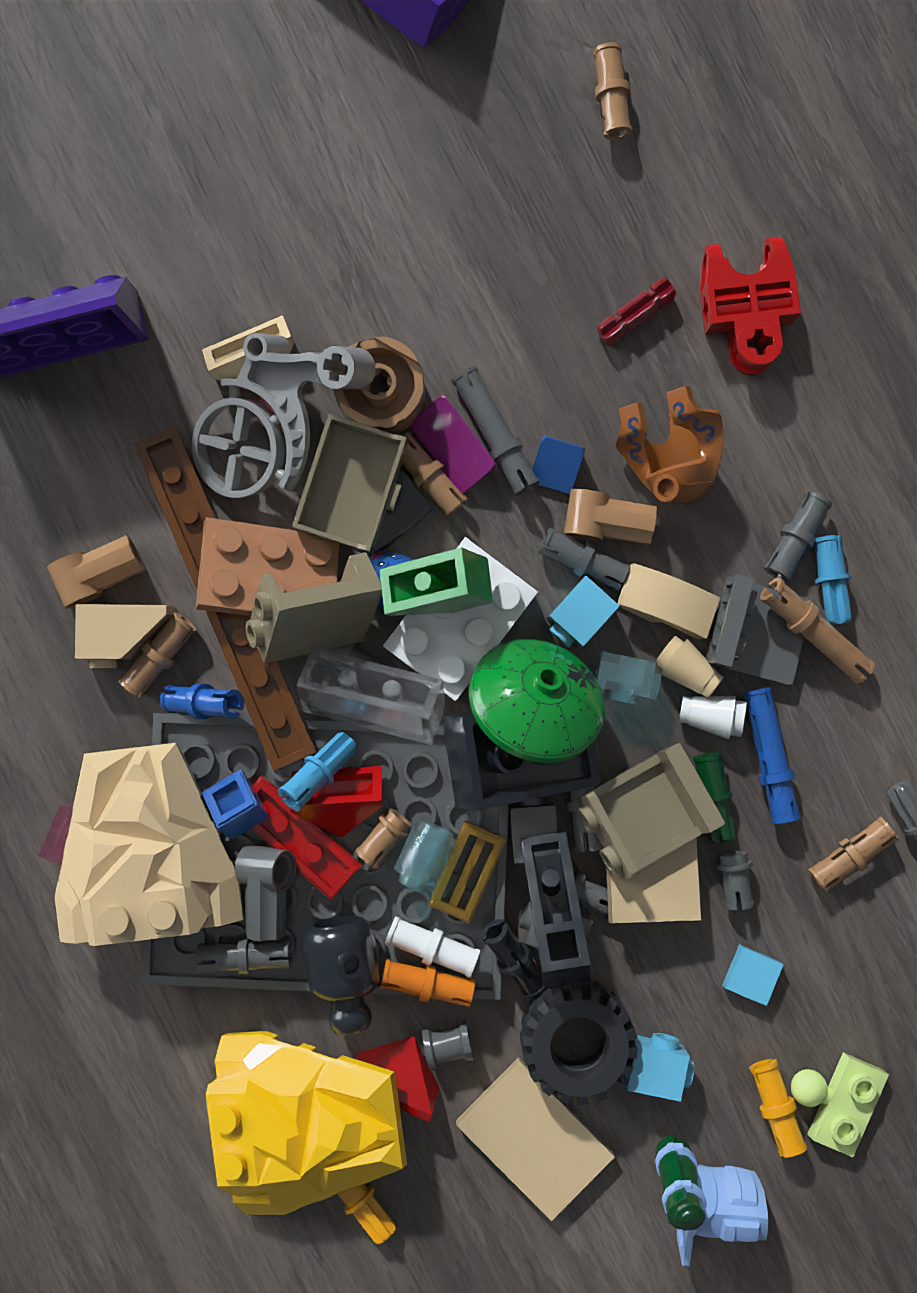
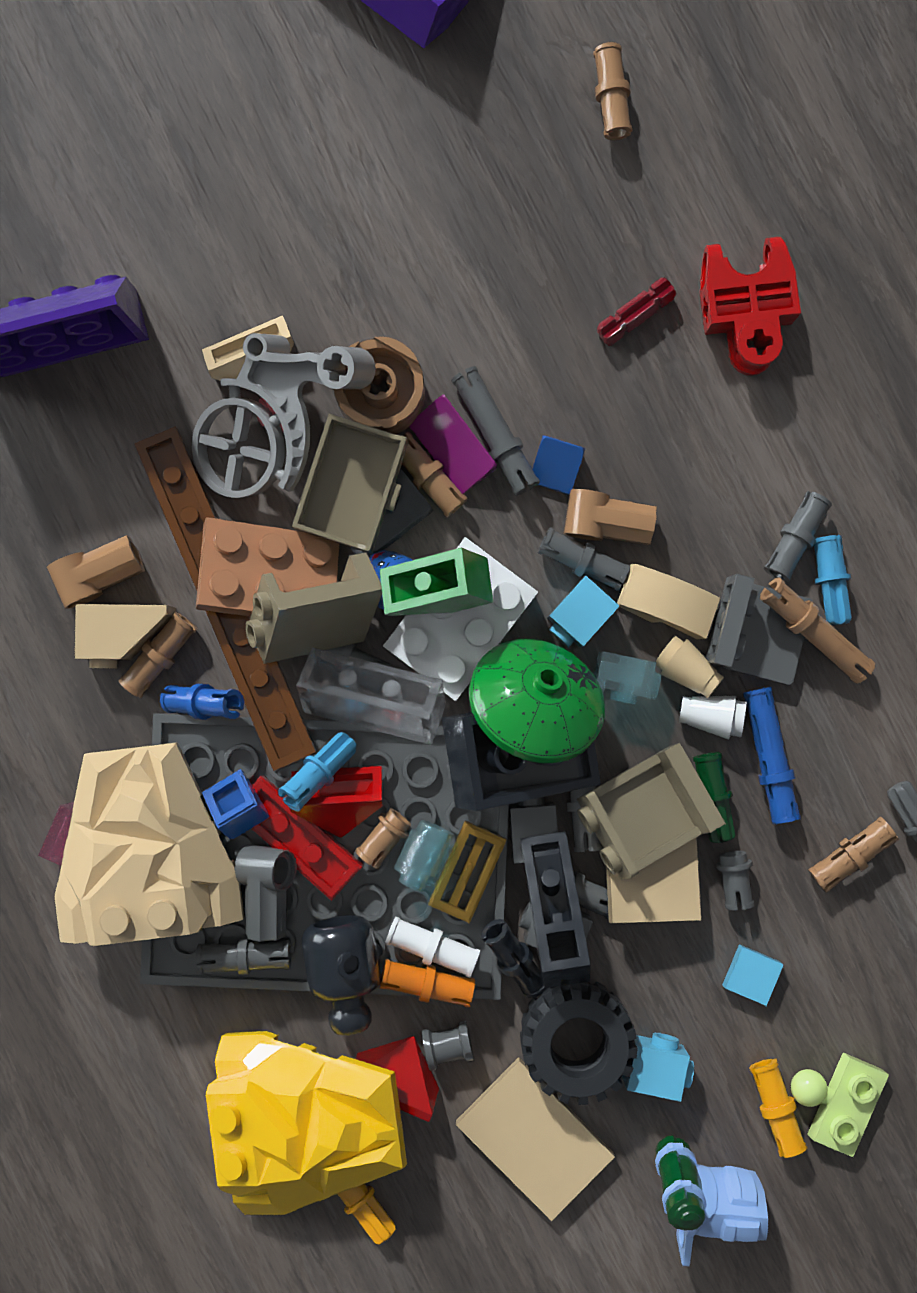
(688, 460): dark orange piece -> none

